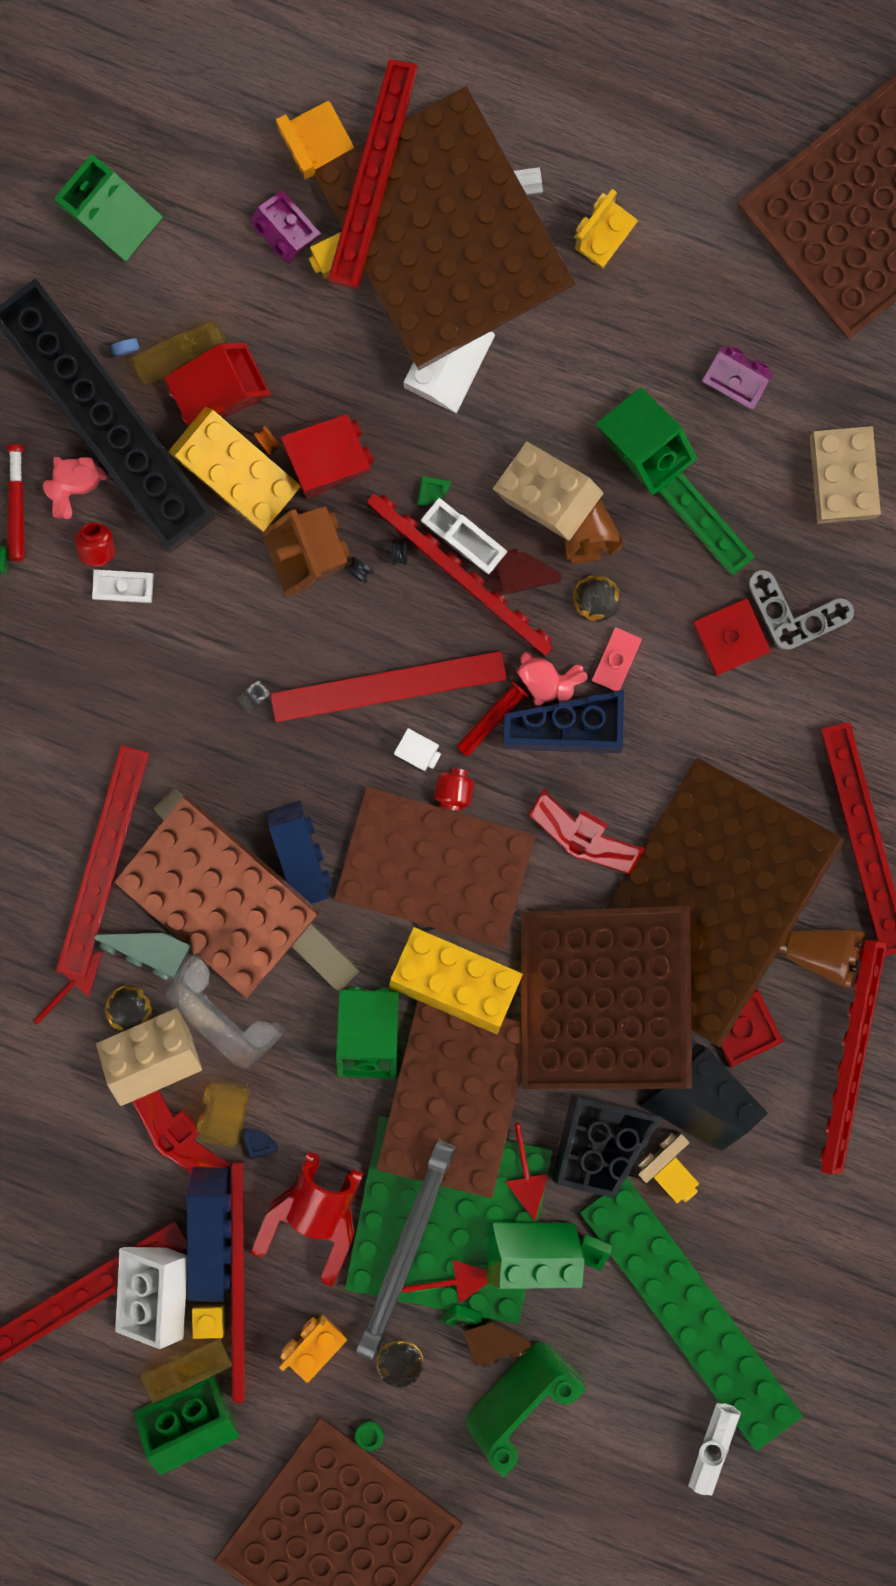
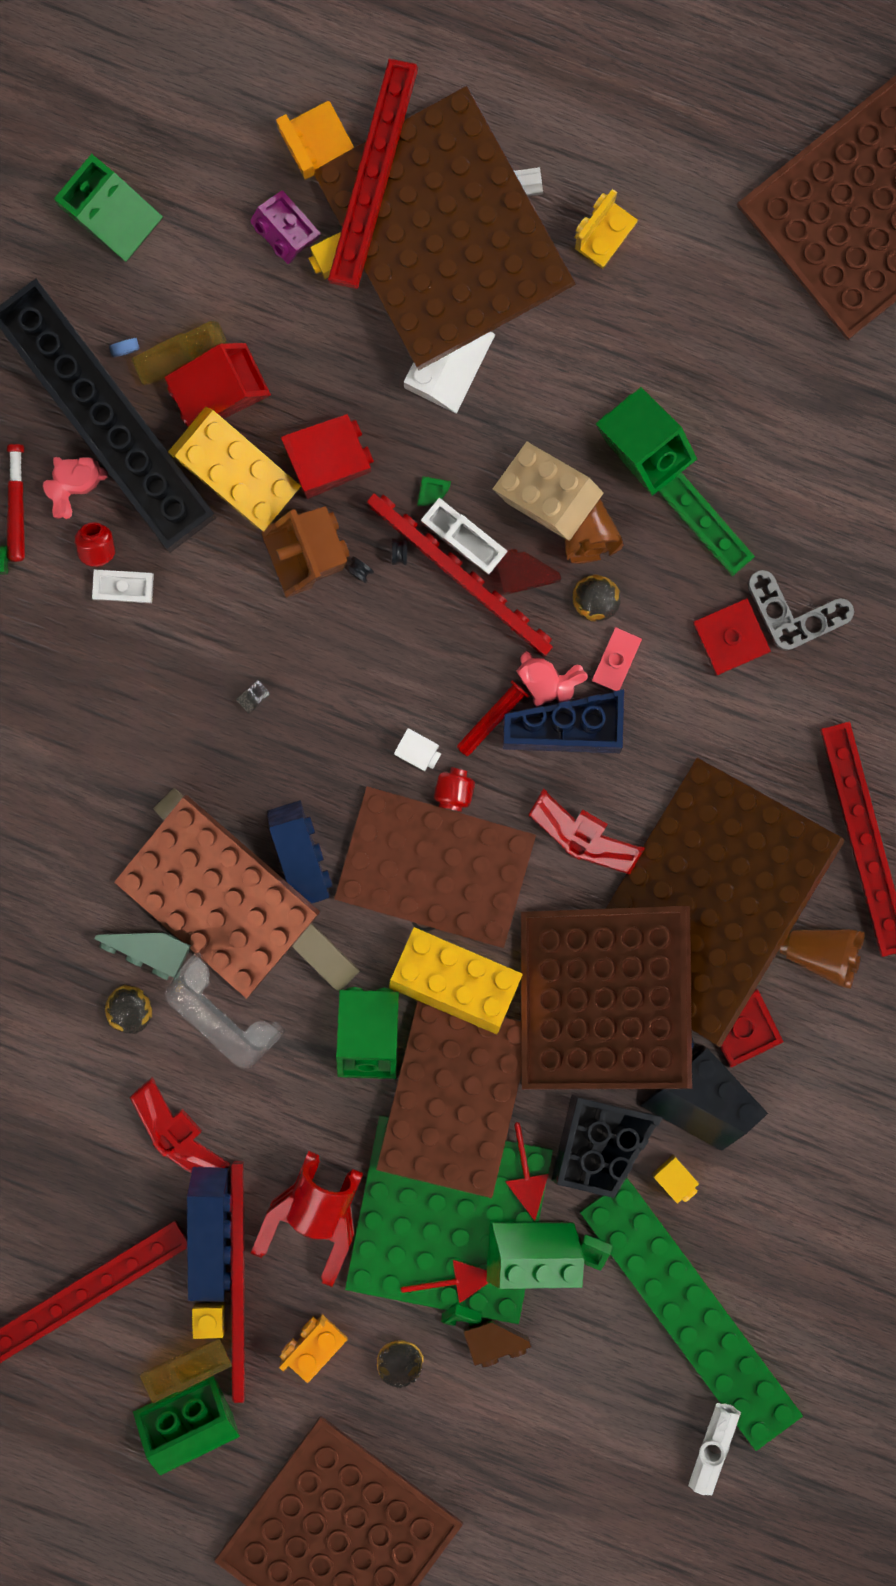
(84, 985): red piece -> none
(102, 862): red tile -> none
(148, 1057): tan brick -> none
(151, 1295): white slope -> none
(224, 1112): clear yellow brick -> none
(258, 1143): dark blue tile -> none
(266, 440): orange bush -> none
(369, 1435): green tile -> none
(388, 686): red tile -> none
(406, 1250): dark grey piece -> none
(515, 1396): green windscreen -> none
(652, 1164): tan plate -> none
(738, 376): magenta bracket -> none
(845, 475): tan brick -> none
(851, 1066): red plate -> none

